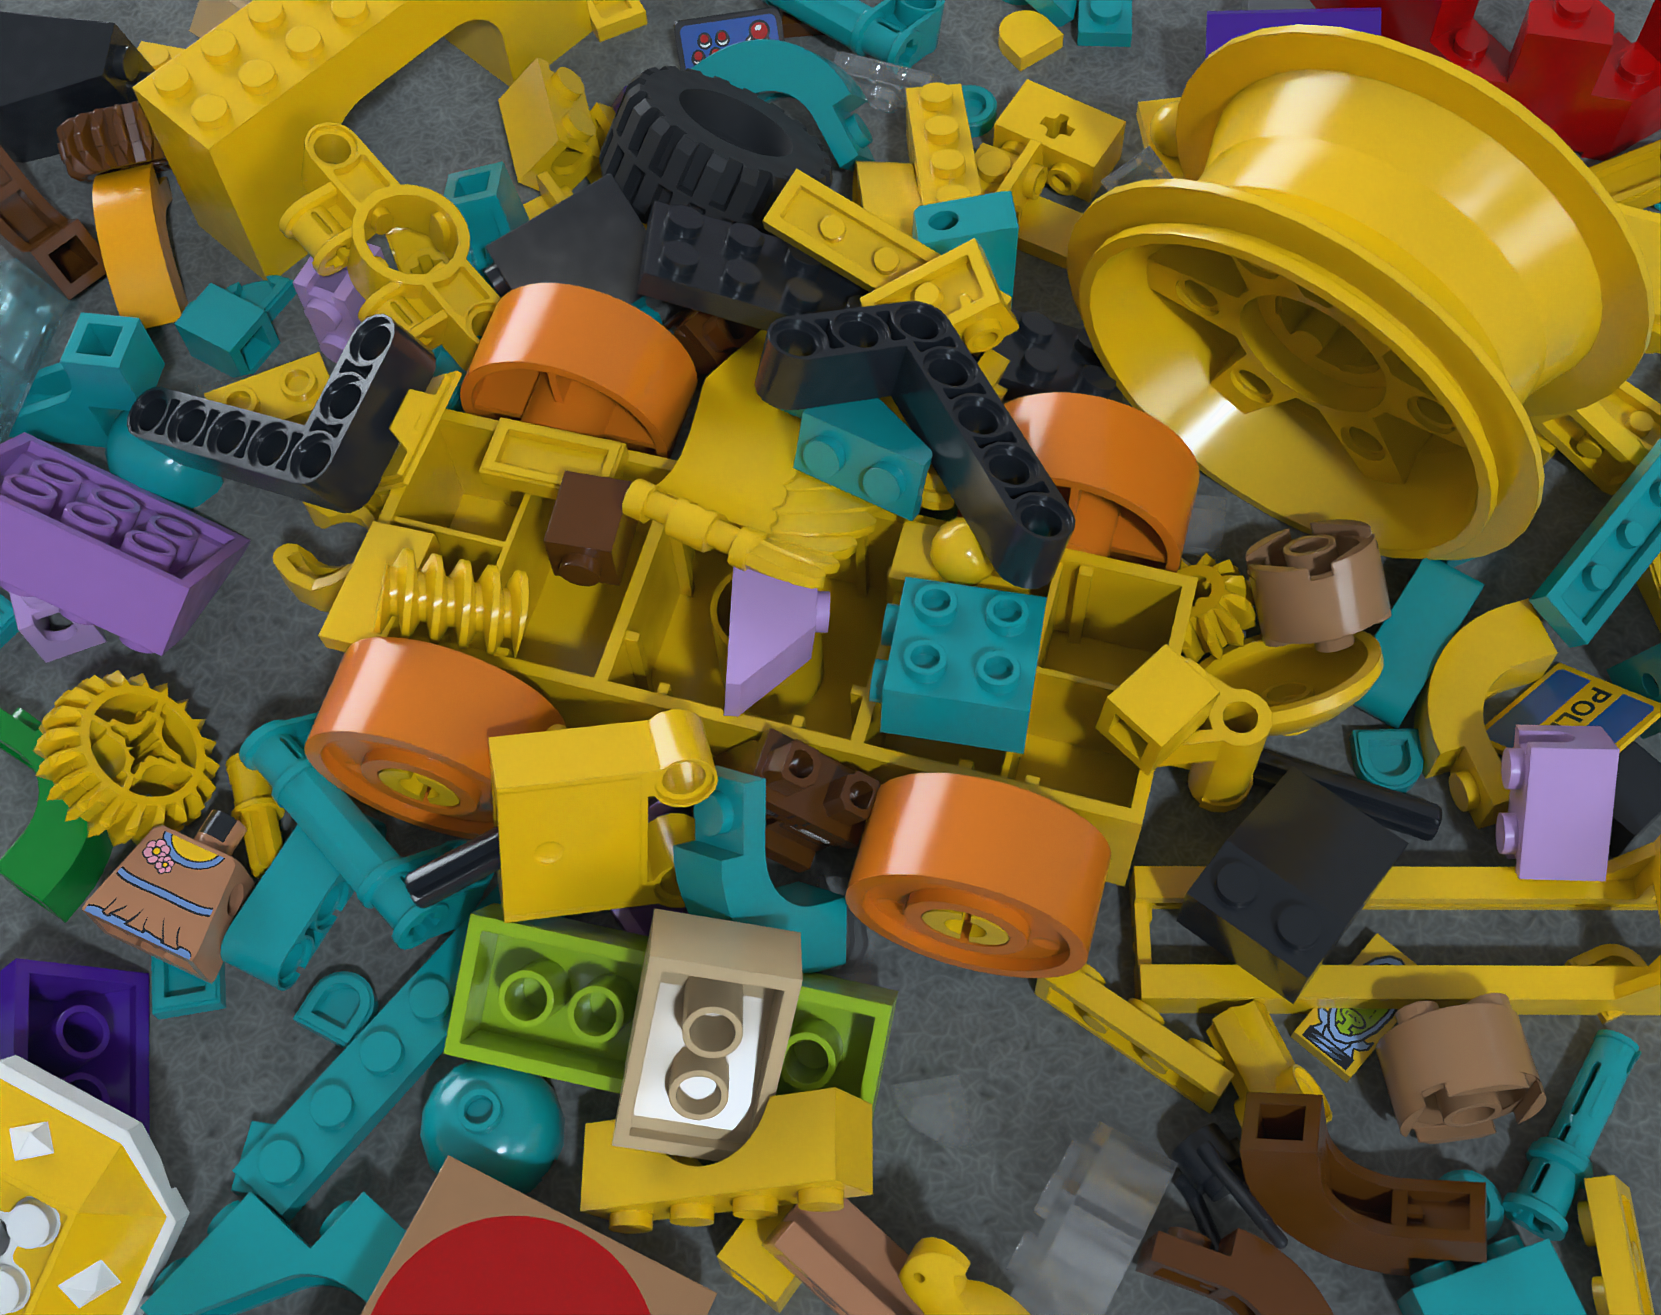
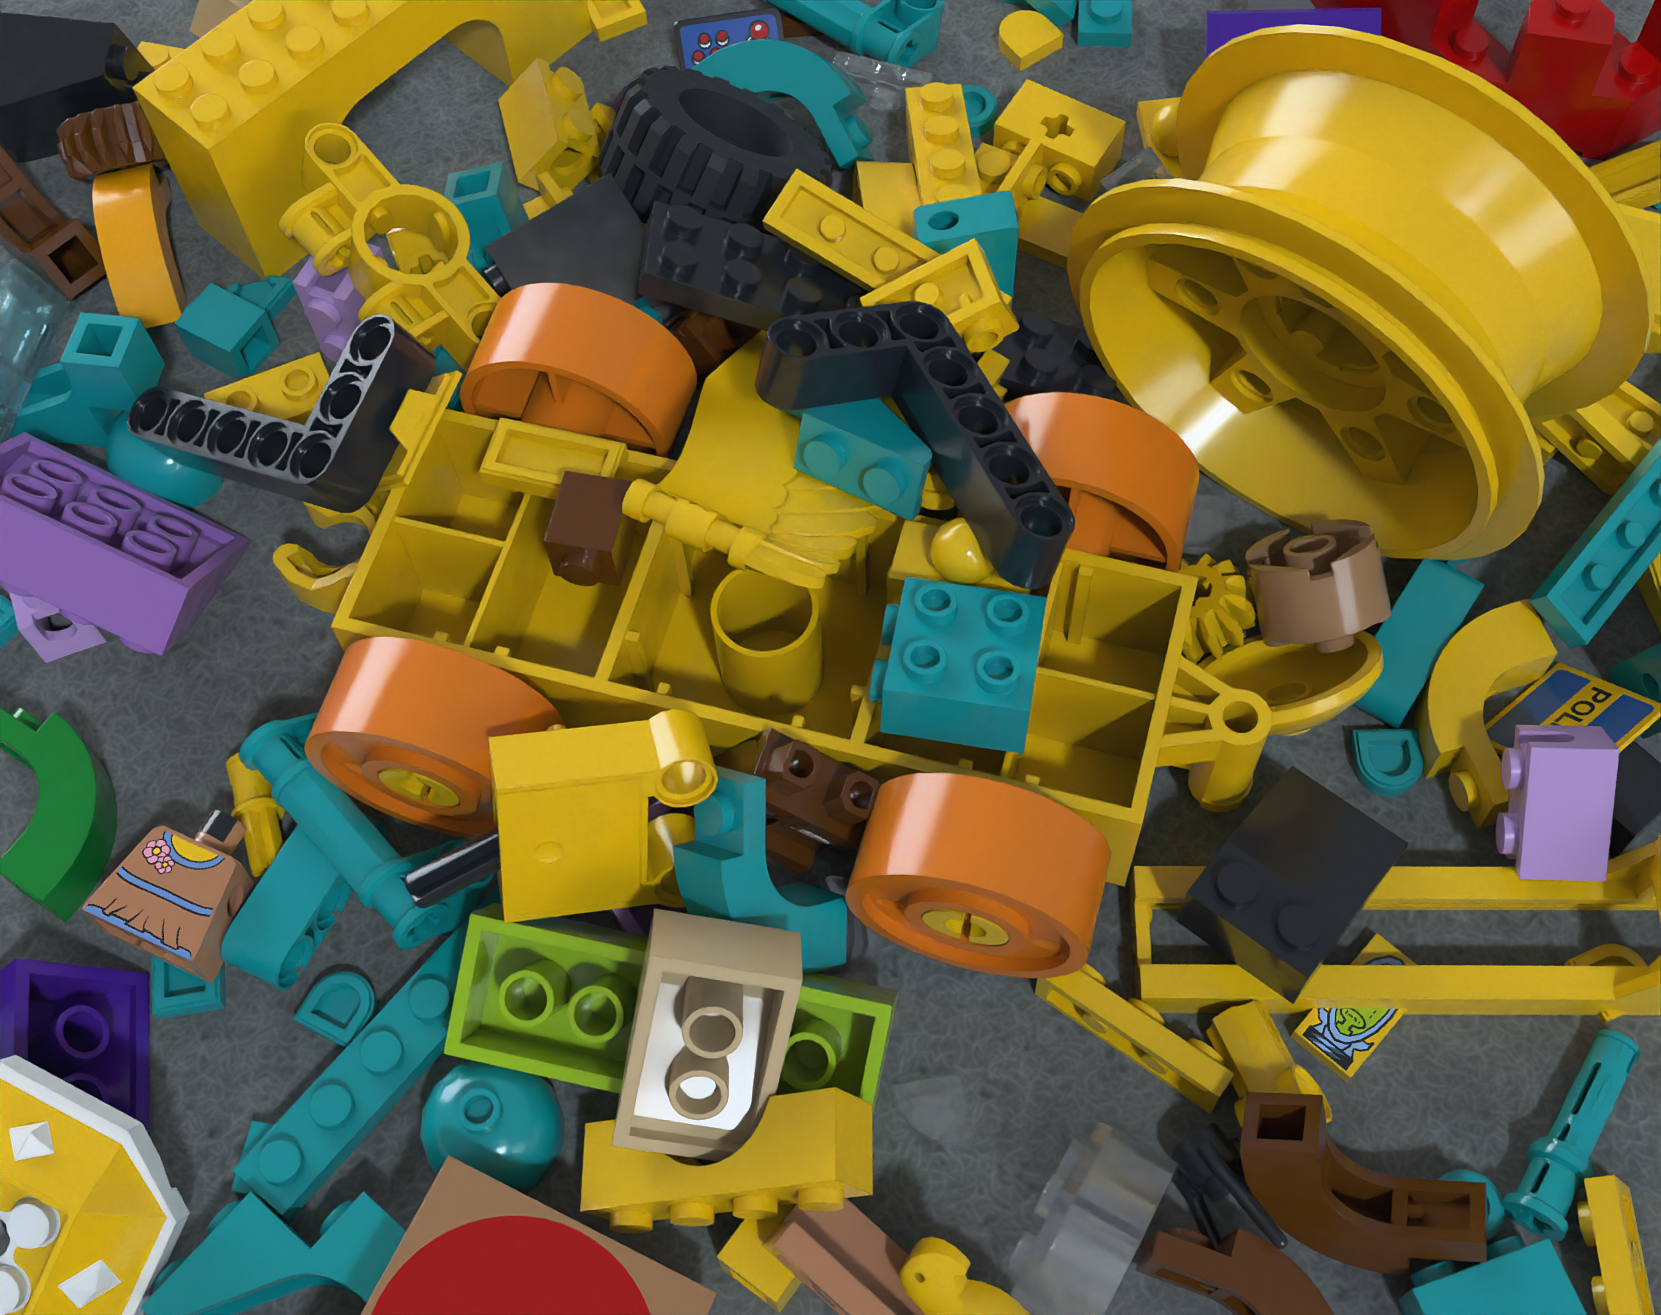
(117, 744): yellow gear -> none
(356, 603): yellow tile -> none
(453, 601): yellow piece -> none
(769, 635): lavender slope -> none
(1157, 708): yellow brick -> none
(1384, 805): black axle -> none
(1459, 1069): medium nougat brick -> none

